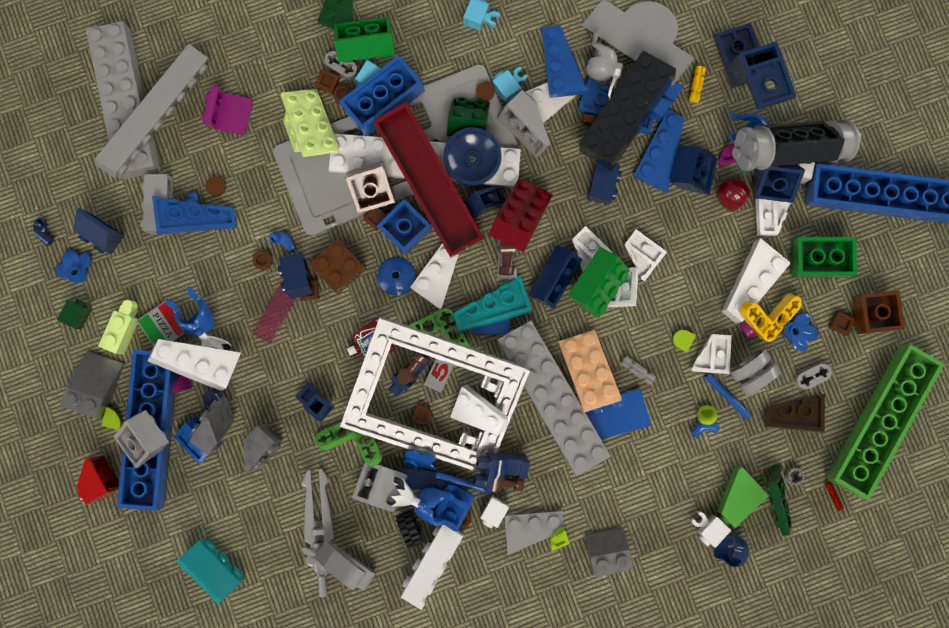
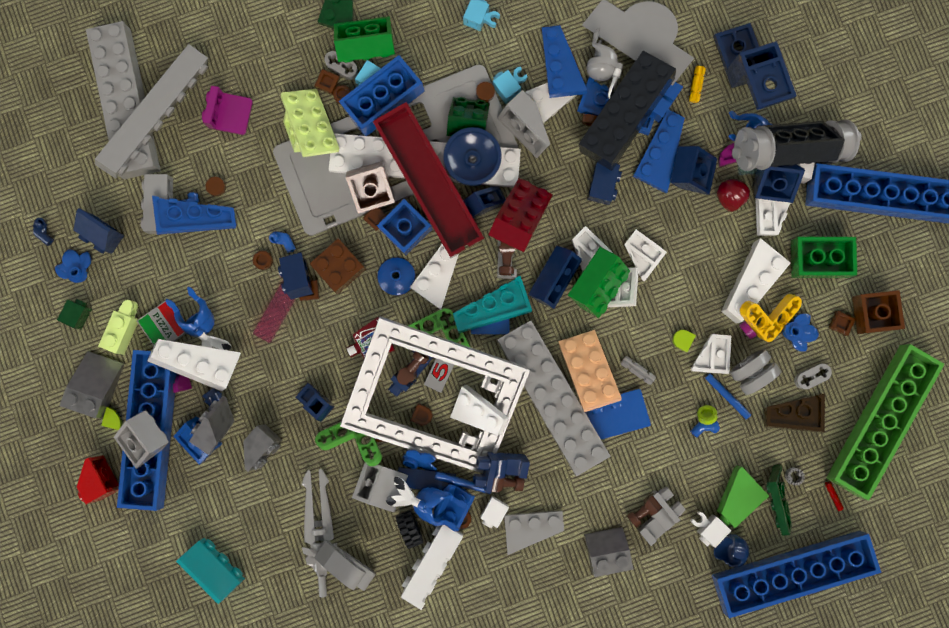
(559, 539): lime tile -> none
(661, 514): none -> light grey hips
(796, 573): none -> blue brick

